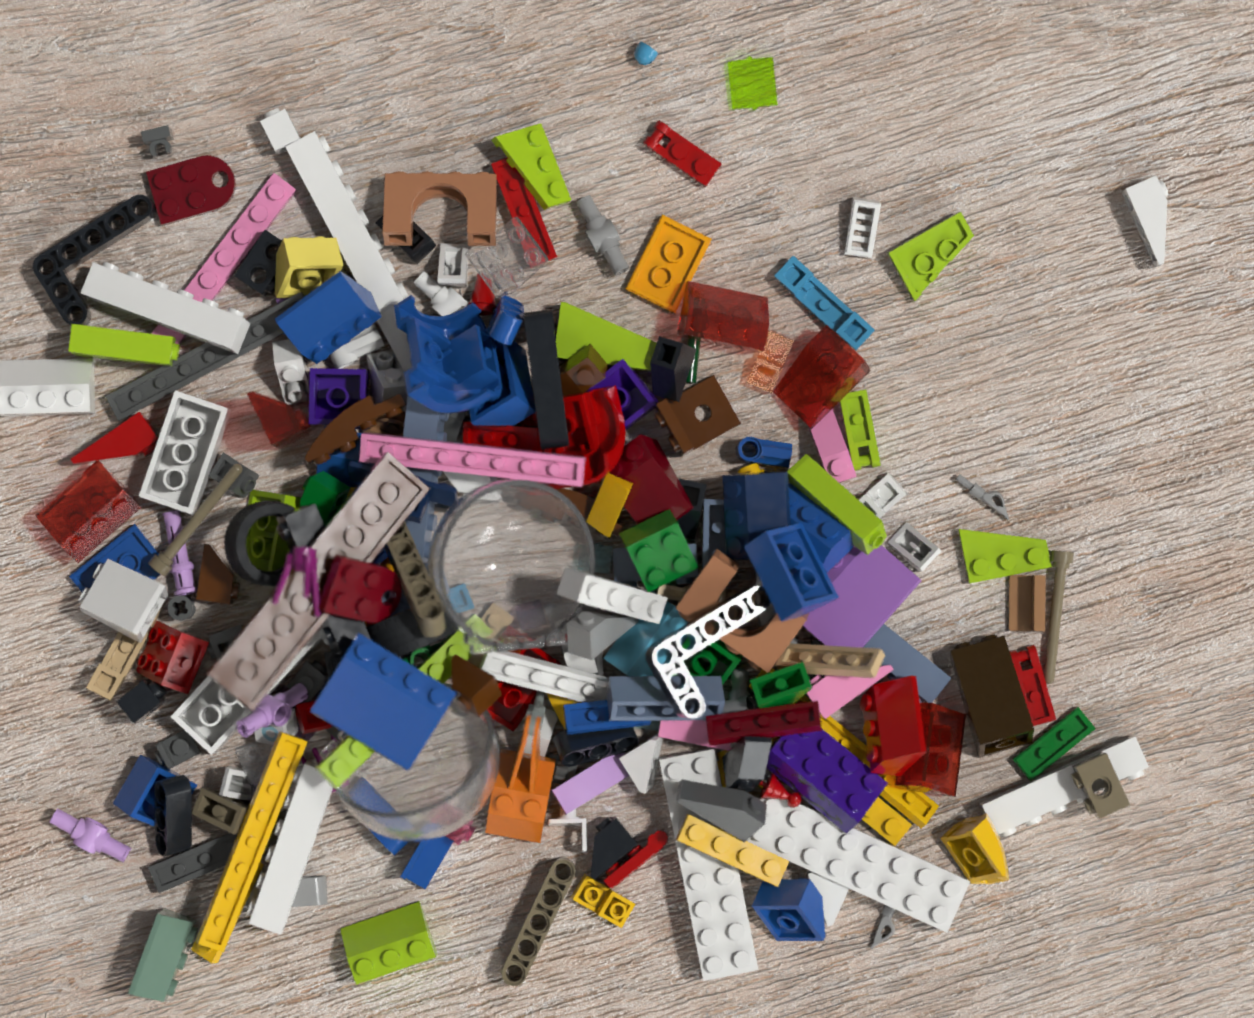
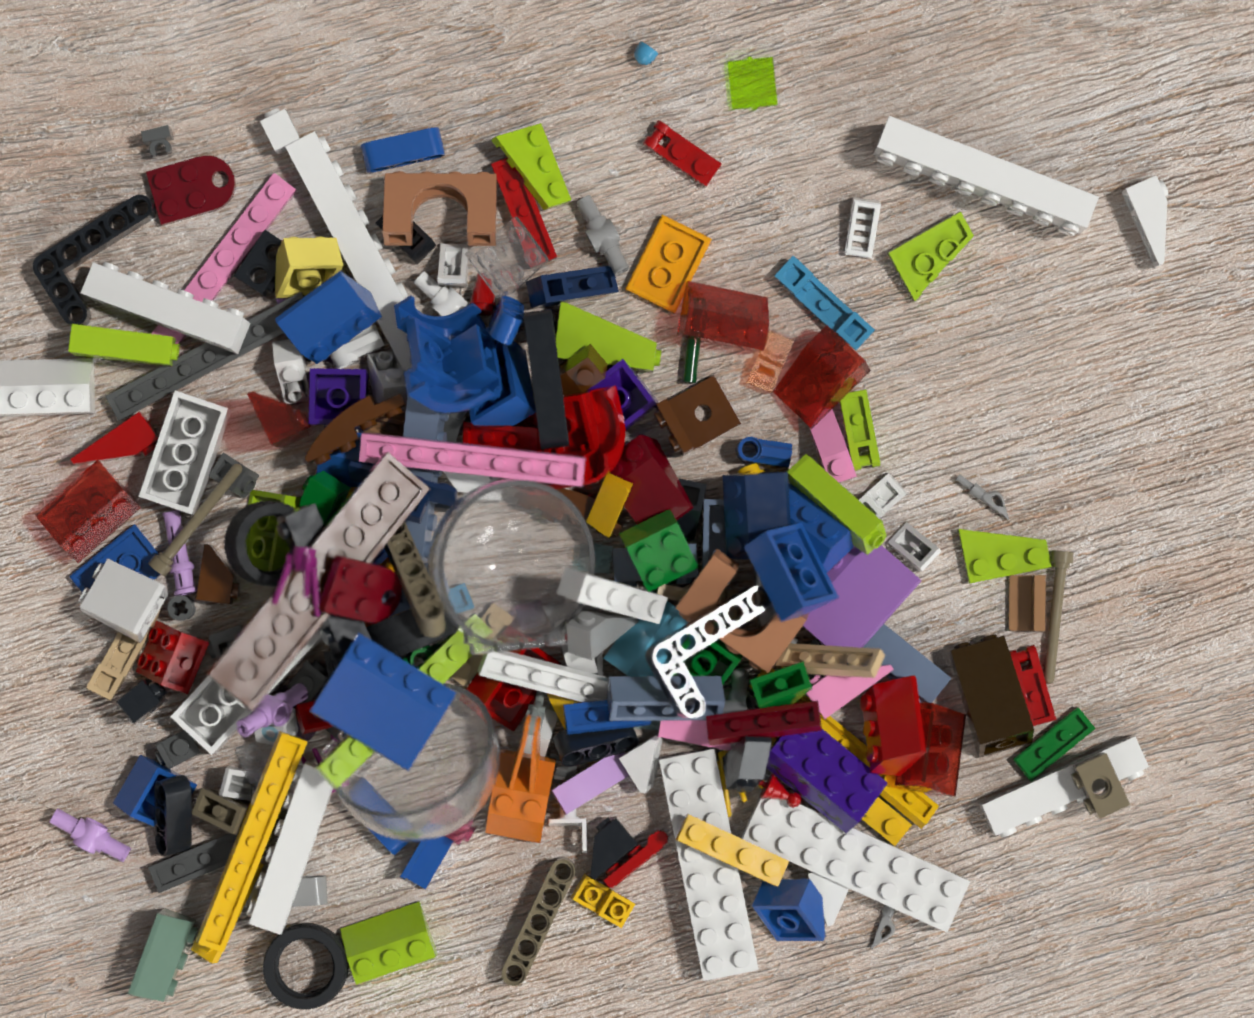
(281, 990): none -> black tyre
(402, 150): none -> blue beam
(473, 687): reddish brown slope -> none
(571, 286): none -> dark blue slope
(670, 368): black slope -> none
(724, 807): dark grey slope -> none
(977, 850): yellow slope -> none
(985, 176): none -> white brick

